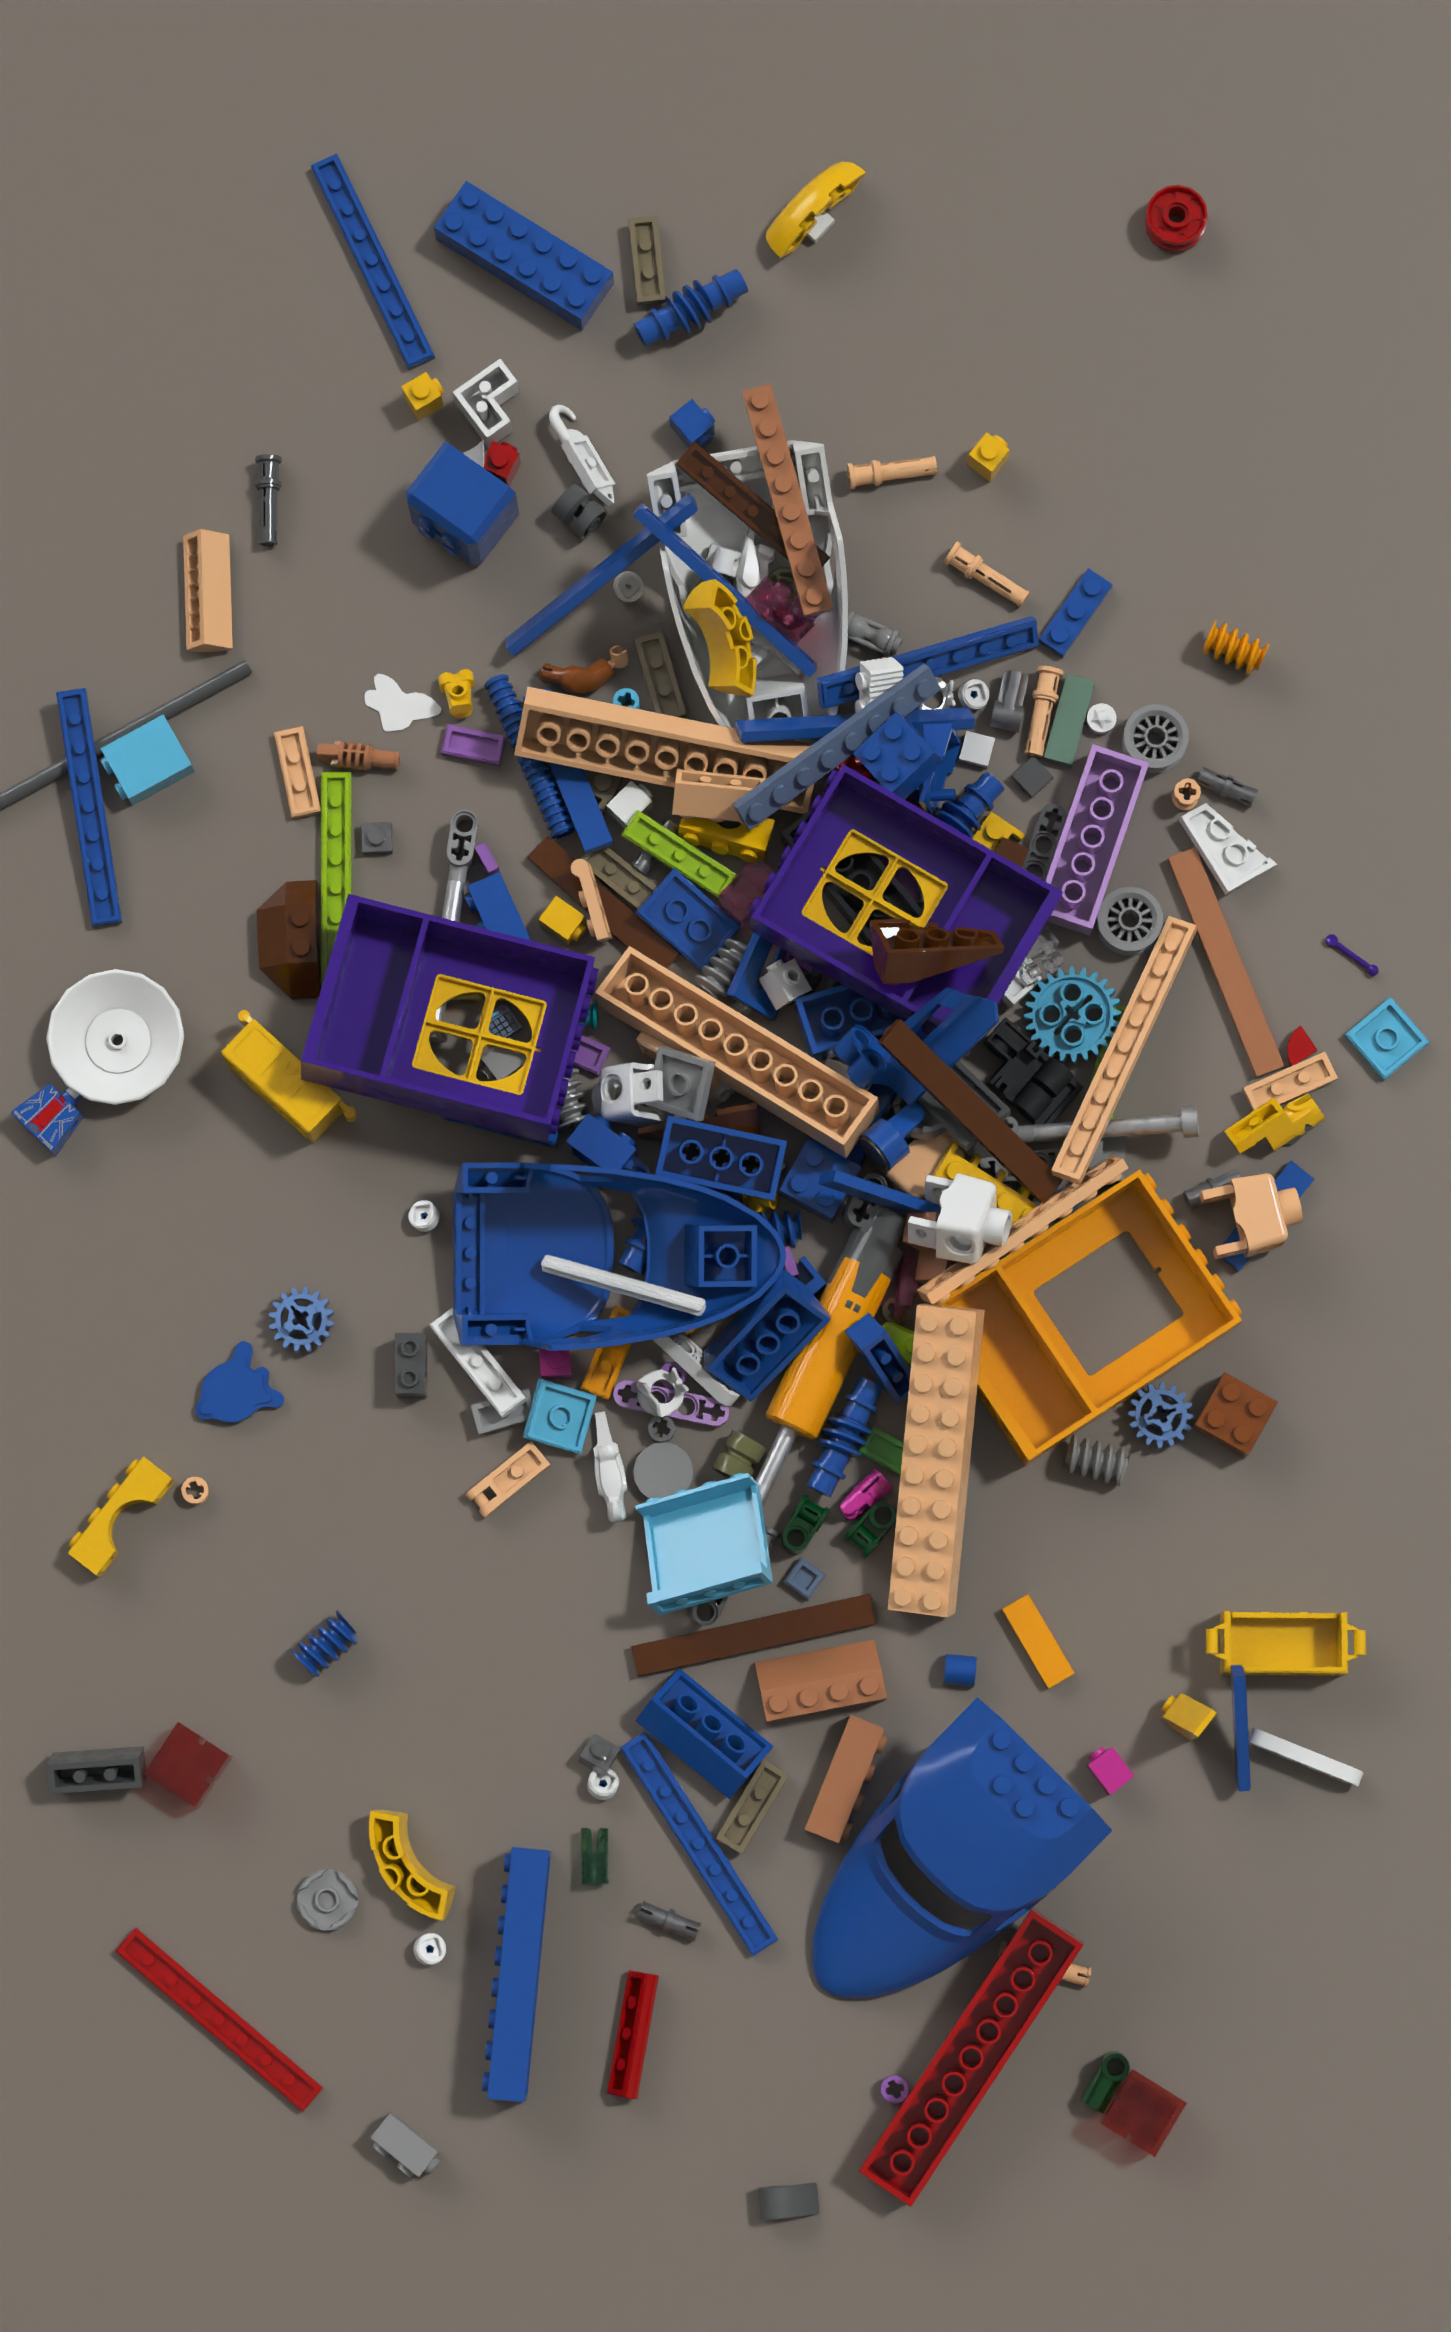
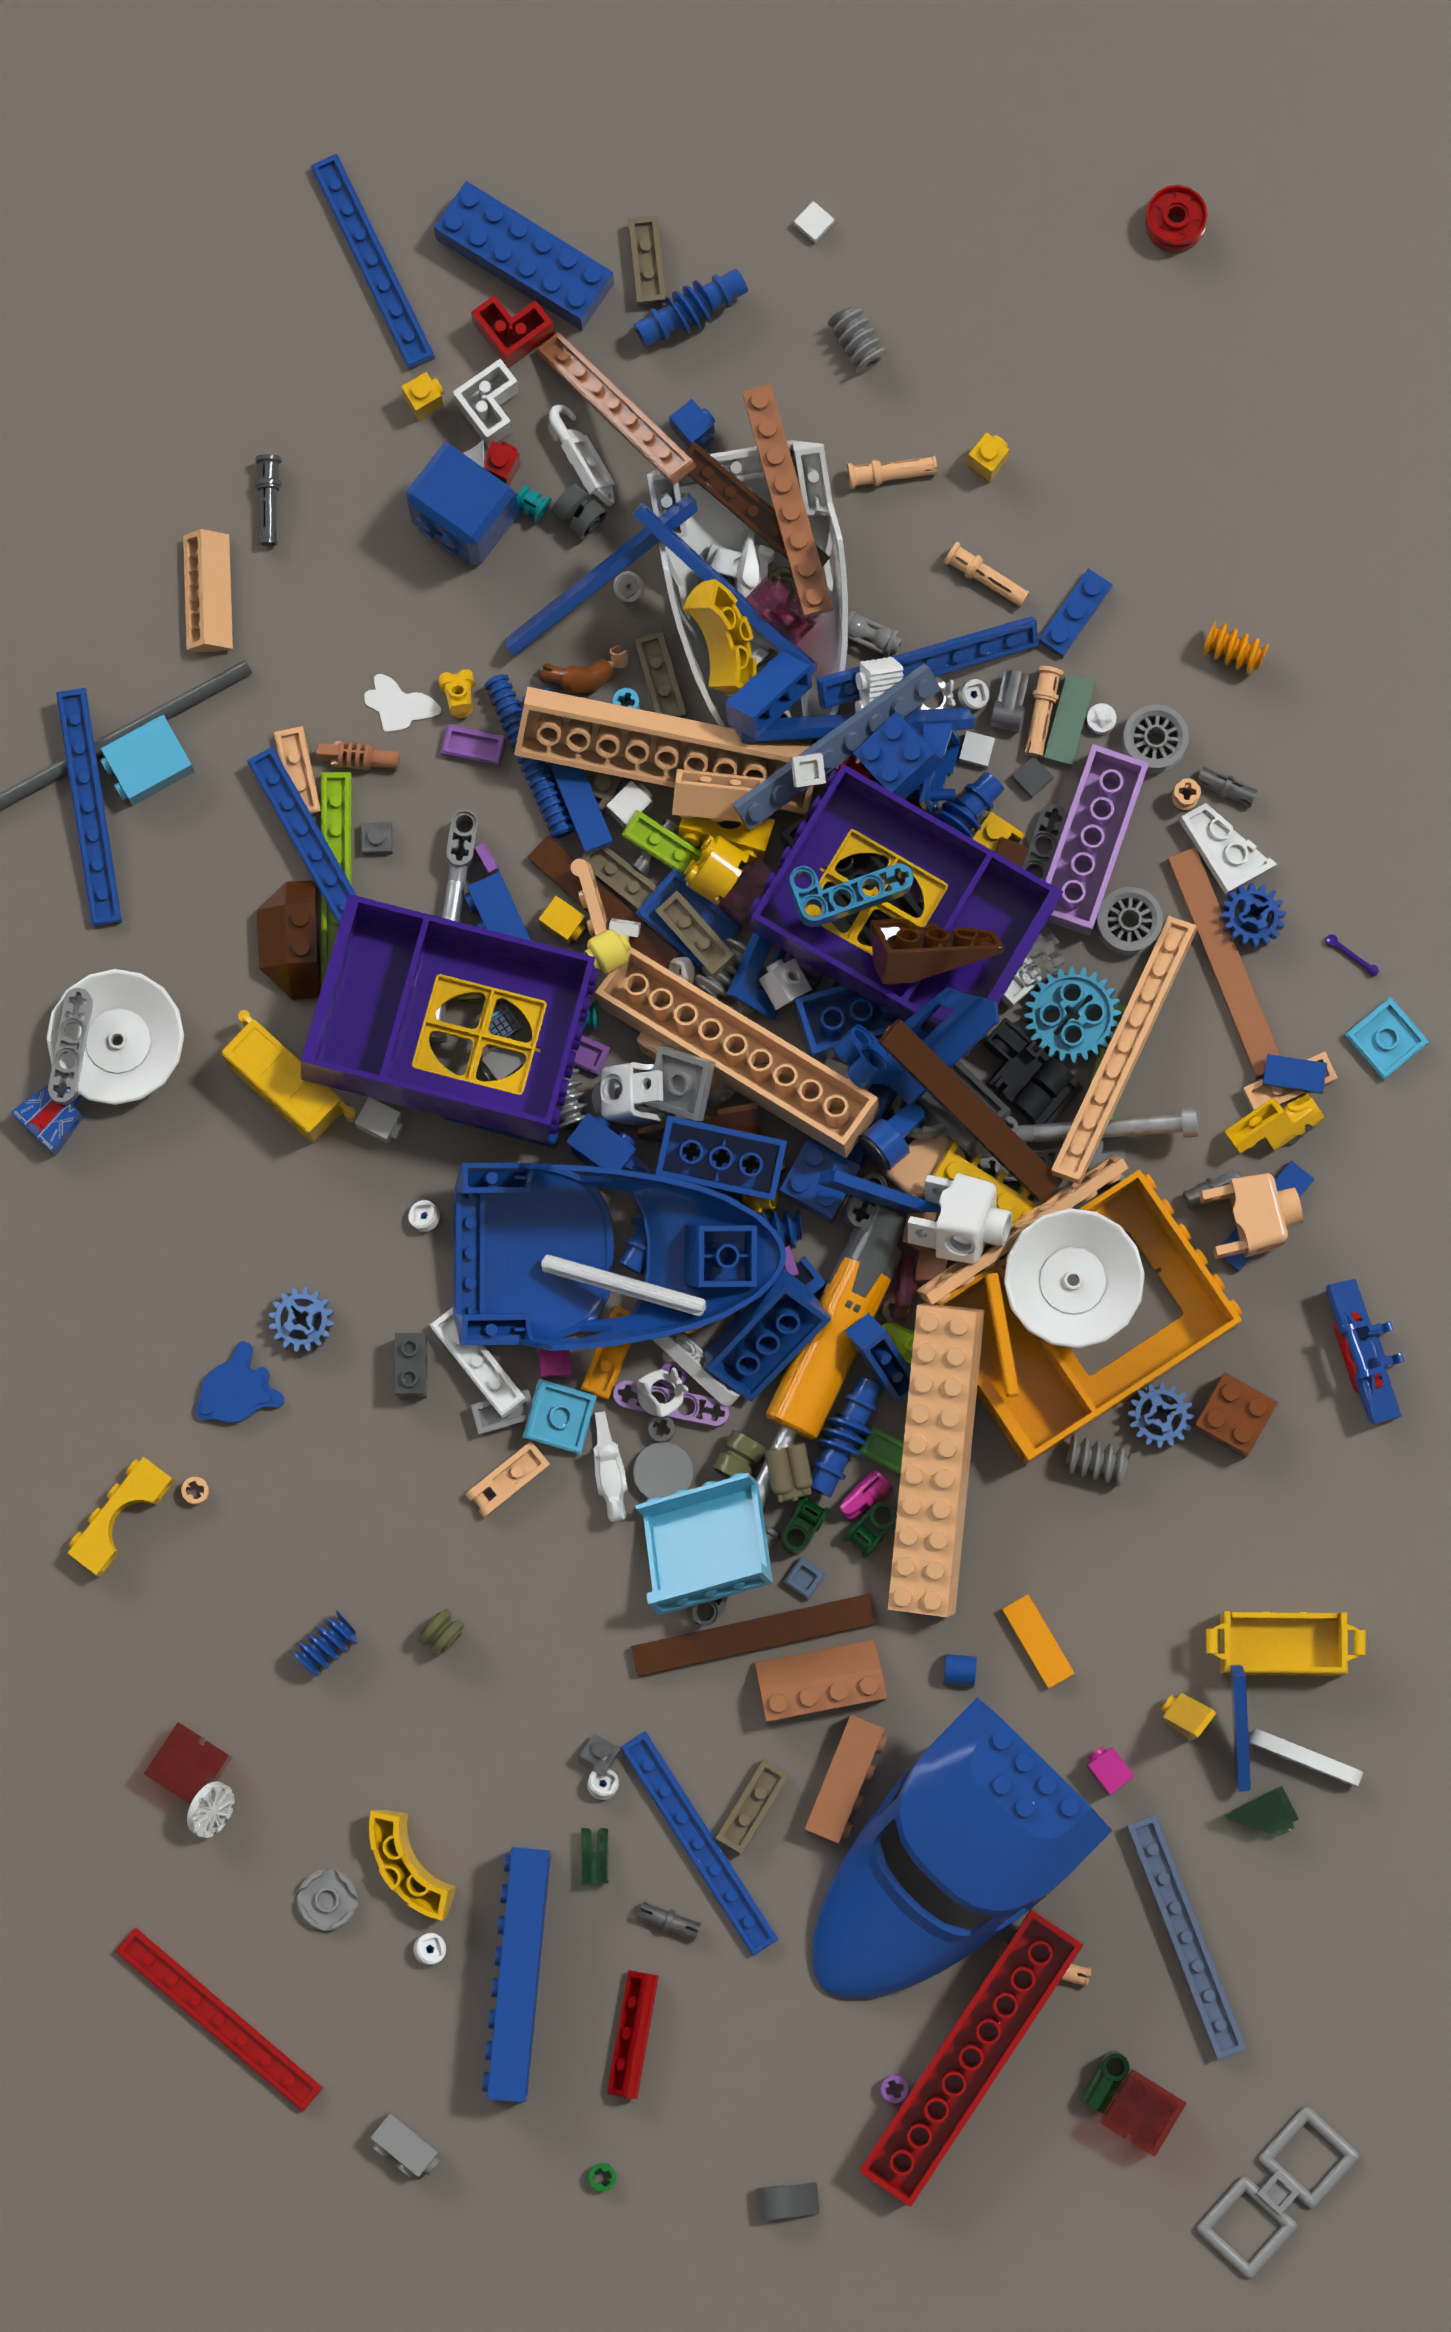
(73, 1046): none -> light grey beam
(96, 1770): dark grey brick -> none
(212, 1809): none -> white wheel
(302, 830): none -> blue tile
(379, 1120): none -> white brick
(441, 1632): none -> olive wheel
(514, 335): none -> red brick
(533, 503): none -> teal bush
(604, 2167): none -> green bush
(609, 950): none -> light yellow head
(616, 408): none -> nougat tile
(627, 927): none -> white tile
(683, 968): none -> white tile
(696, 933): none -> dark tan plate
(704, 1733): blue slope -> none
(716, 869): none -> yellow brick
(768, 694): none -> blue brick
(789, 1471): none -> dark tan piece
(808, 769): none -> white tile
(810, 202): yellow brick -> none
(852, 889): none -> dark azure beam
(856, 338): none -> light grey piece
(1001, 1335): none -> light orange tile
(1082, 1246): none -> white dish
(1186, 1937): none -> sand blue plate
(1257, 926): none -> blue gear
(1266, 1813): none -> clear green slope
(1277, 2192): none -> light grey bar
(1294, 1074): none -> blue tile
(1299, 1047): red tile -> none
(1363, 1351): none -> blue piece

